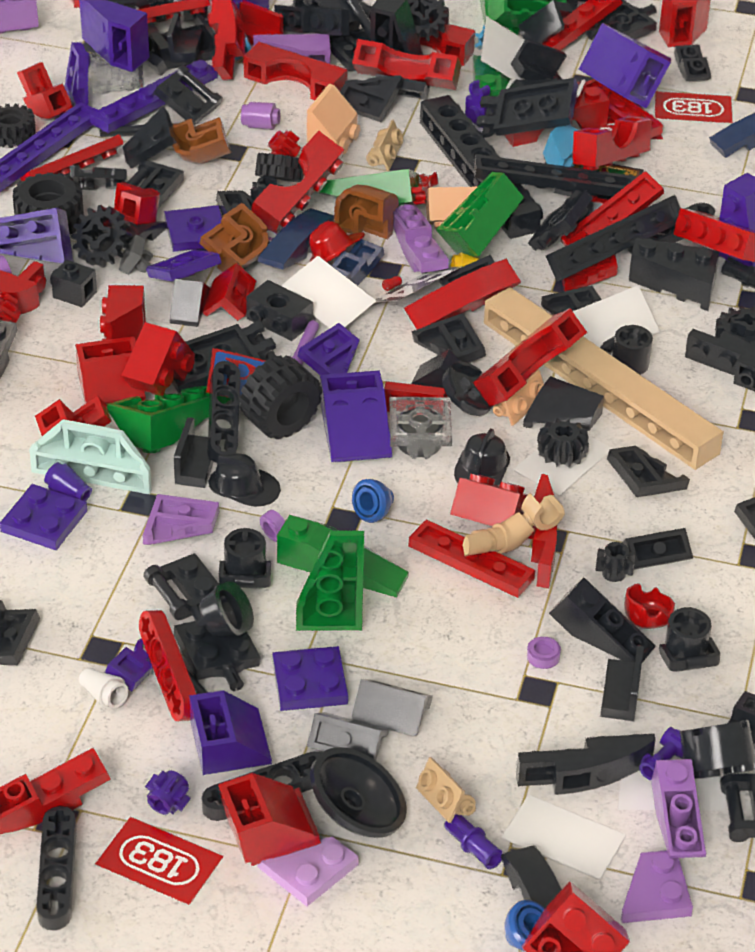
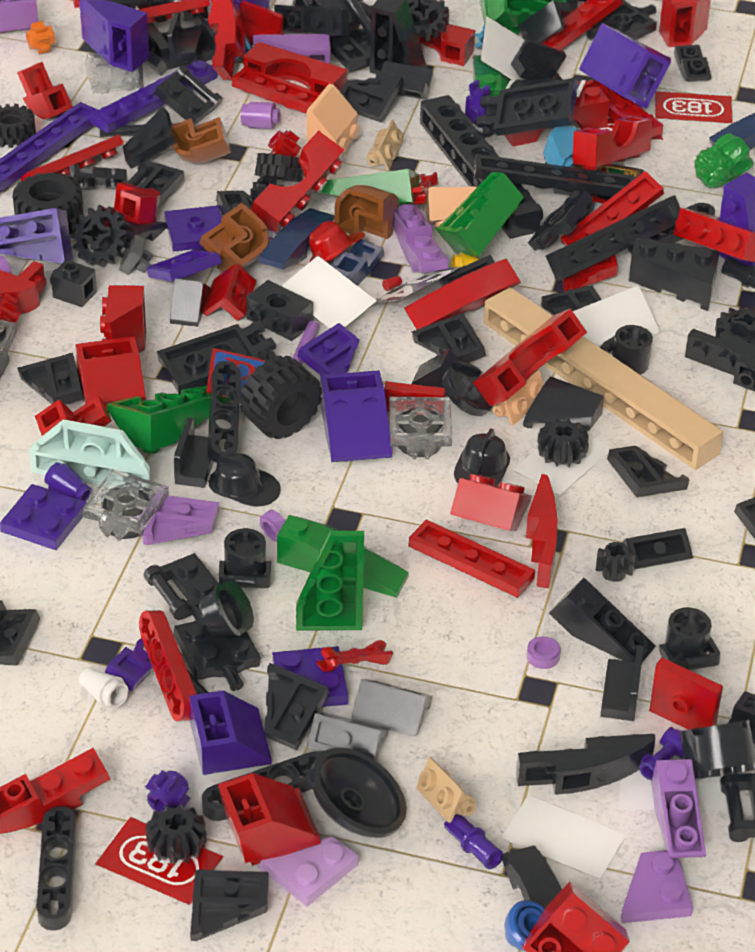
(40, 37): none -> orange gear
(54, 379): none -> black wing
(77, 74): dark purple wing -> none
(126, 506): none -> clear piece
(157, 359): red brick -> none
(176, 834): none -> black gear
(226, 900): none -> black wing
(274, 89): none -> red plate
(291, 705): none -> black wing
(371, 500): blue brick -> none
(372, 653): none -> red piece
(434, 69): red arch -> none
(515, 530): tan piece -> none
(647, 609): red hair -> none
(684, 696): none -> red plate
(723, 161): none -> green hair

